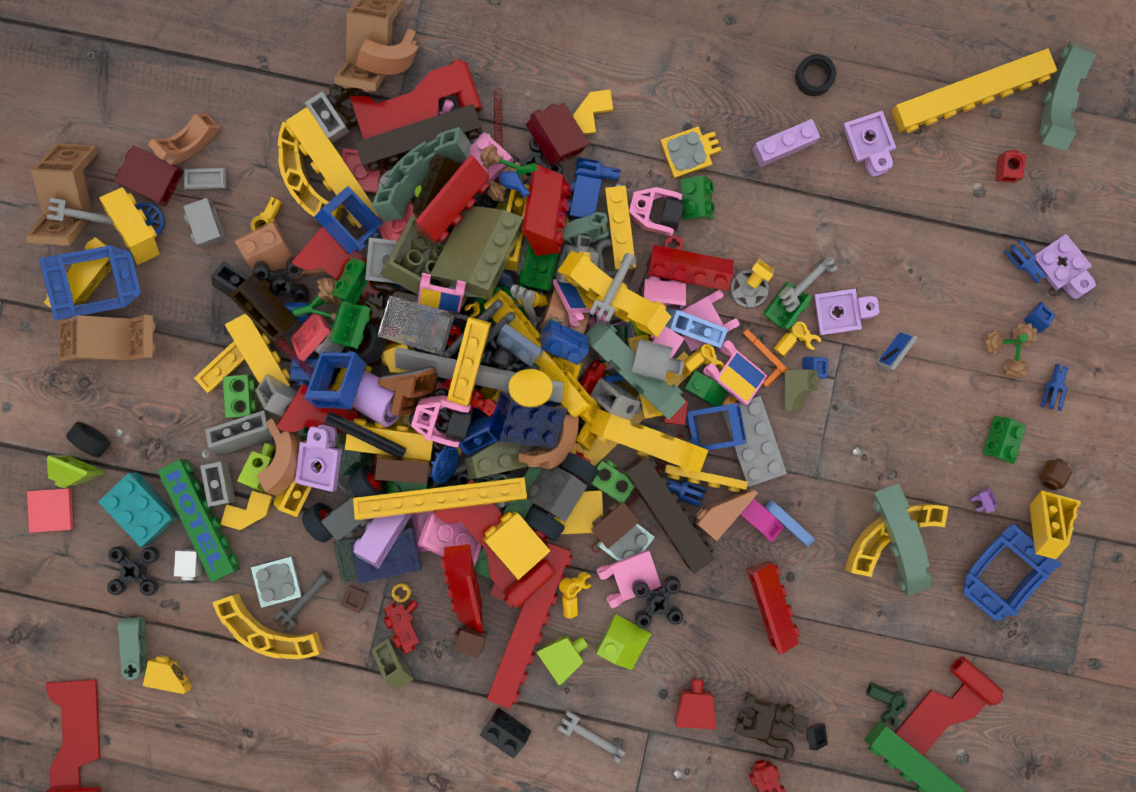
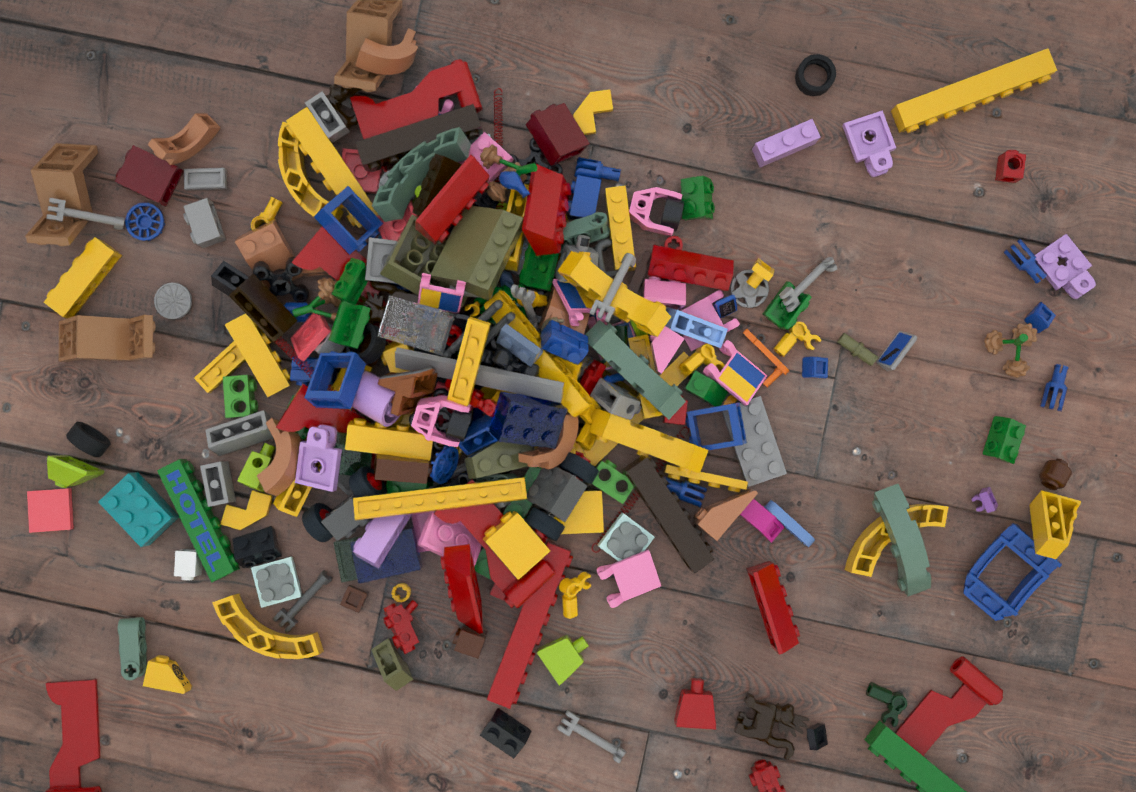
(59, 290): blue wedge -> none
(127, 568): black gear -> none
(131, 225): yellow wedge -> none
(173, 301): none -> light grey wheel
(256, 547): none -> black bracket
(275, 395): light grey torso -> none
(365, 435): black axle -> none
(530, 388): yellow piece -> none
(614, 524): reddish brown brick -> none
(622, 642): lime slope -> none
(654, 361): light grey piece -> none
(657, 608): black gear -> none
(689, 151): piece -> none
(726, 306): none -> slope
(797, 386): olive arch -> none
(853, 310): lavender plate -> none
(857, 349): none -> olive pin
(1061, 99): sand green brick -> none

